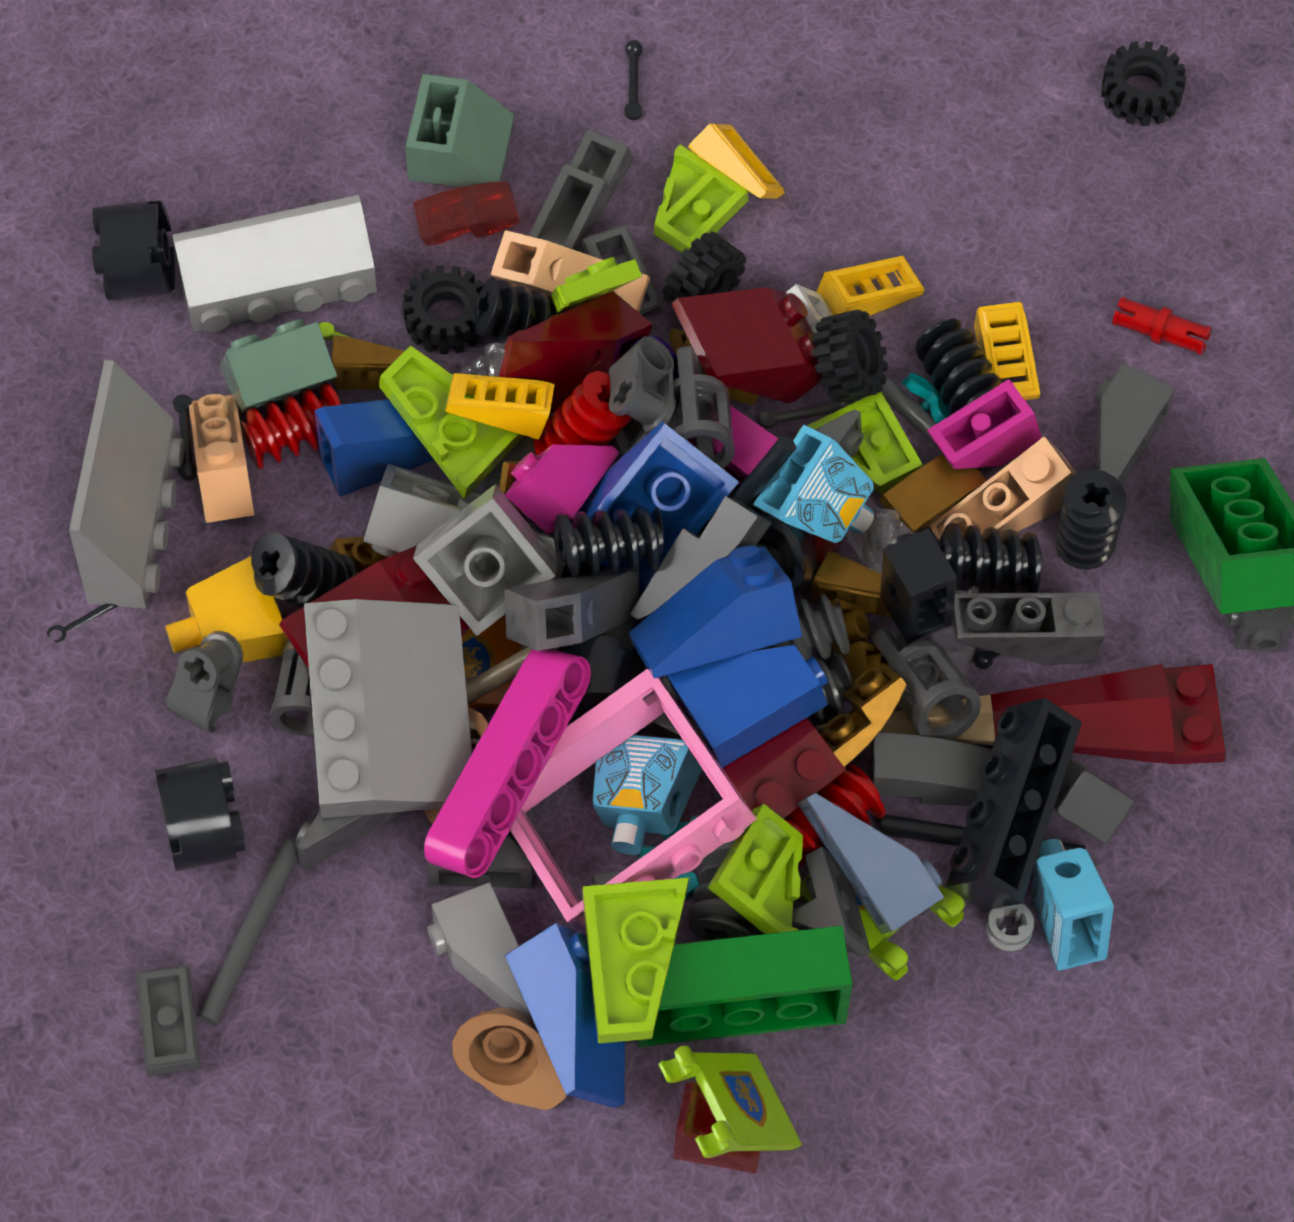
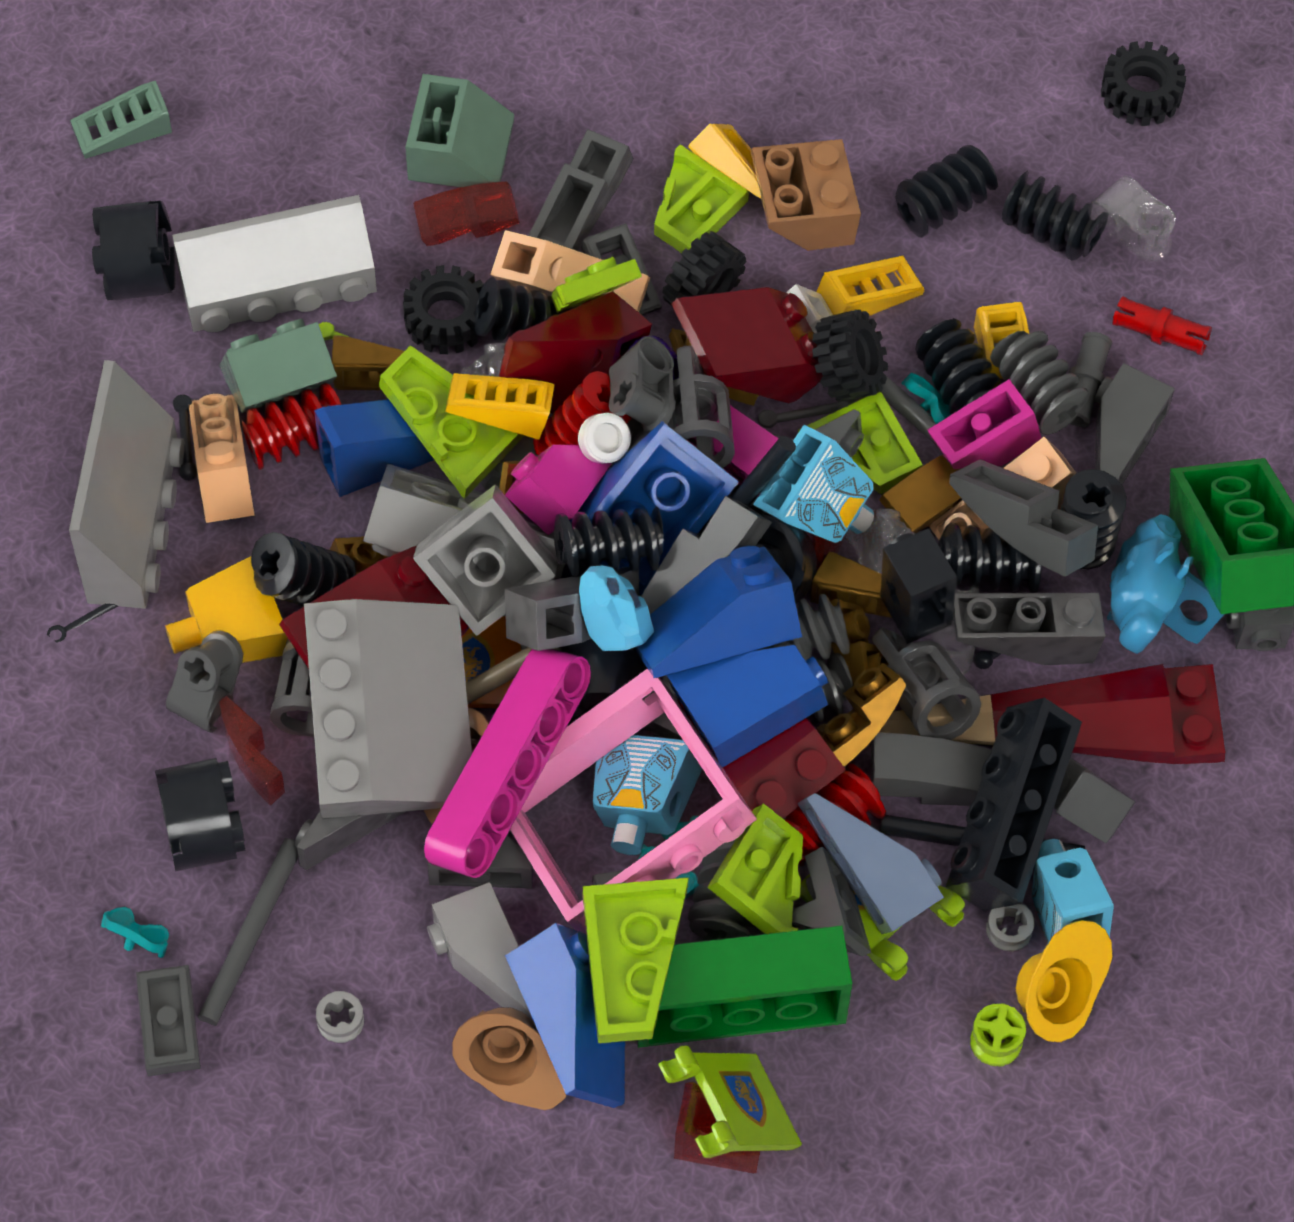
(140, 129): none -> sand green slope
(150, 937): none -> teal piece
(246, 743): none -> clear red slope
(343, 1031): none -> light grey bush
(604, 438): none -> white tile
(613, 611): none -> medium azure rock
(633, 110): black hinge -> none
(808, 193): none -> medium nougat slope
(945, 188): none -> black piece
(1001, 1023): none -> lime wheel
(1027, 516): none -> dark grey slope
(1040, 378): none -> dark grey piece
(1052, 218): none -> black piece
(1064, 980): none -> yellow piece
(1090, 370): none -> dark grey pin
(1135, 218): none -> clear piece
(1153, 584): none -> dark azure piece

